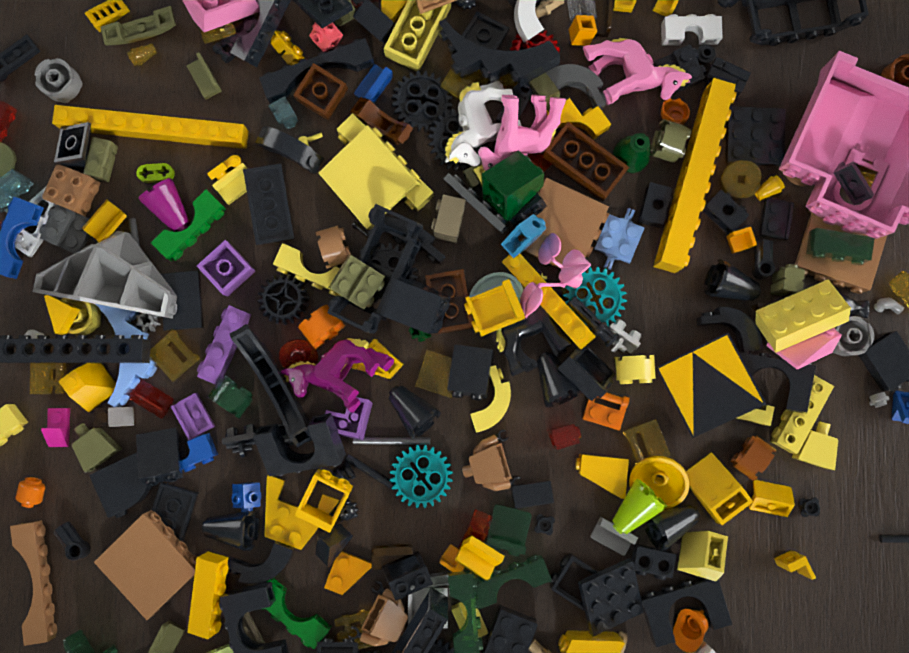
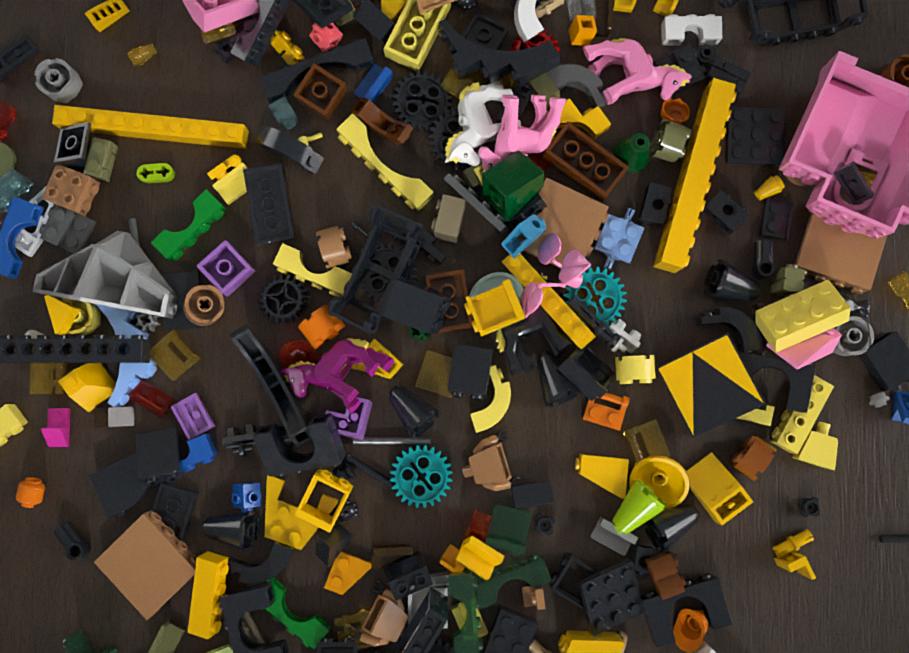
(30, 543): medium nougat arch -> none
(93, 447): olive torso -> none
(104, 221): yellow panel -> none
(139, 29): olive slope -> none
(166, 205): magenta cone -> none
(203, 77): olive panel -> none
(203, 294): none -> medium nougat brick
(222, 348): medium lavender brick -> none
(230, 397): clear green brick -> none
(357, 282): olive plate -> none
(369, 174): light yellow panel -> none
(533, 597): none -> medium nougat bracket
(564, 436): clear red brick -> none
(665, 575): none -> reddish brown brick
(703, 554): light yellow slope -> none
(741, 240): light orange panel -> none
(752, 180): clear yellow plate -> none
(772, 498): yellow panel -> none
(793, 543): none -> yellow pin
(840, 246): clear green brick -> none
(888, 303): light grey arm -> none

